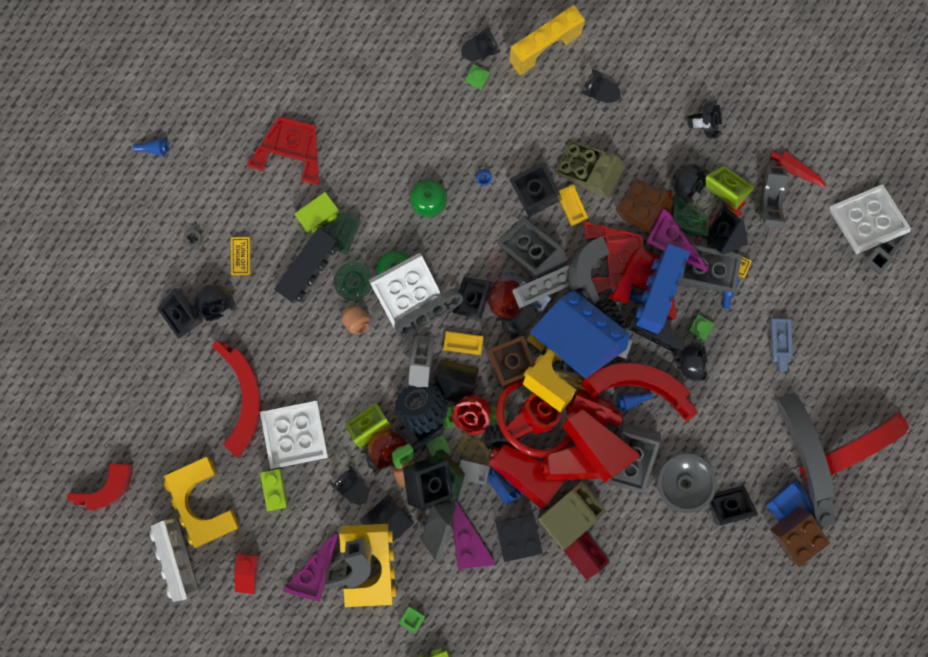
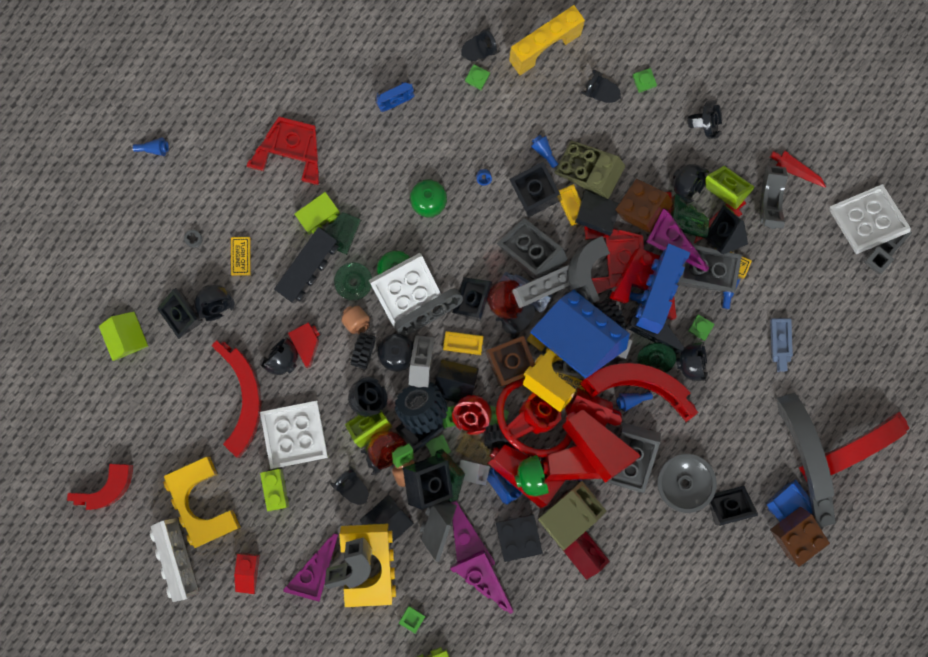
(123, 335): none -> lime slope
(281, 359): none -> black cylinder
(305, 342): none -> red slope
(363, 350): none -> black tyre
(367, 397): none -> black cylinder
(395, 96): none -> blue slope
(395, 352): none -> black cylinder
(480, 573): none -> magenta wing
(531, 477): none -> green cylinder
(542, 146): none -> blue cone
(597, 213): none -> black tile
(644, 80): none -> bright green plate
(663, 361): none -> clear green dish

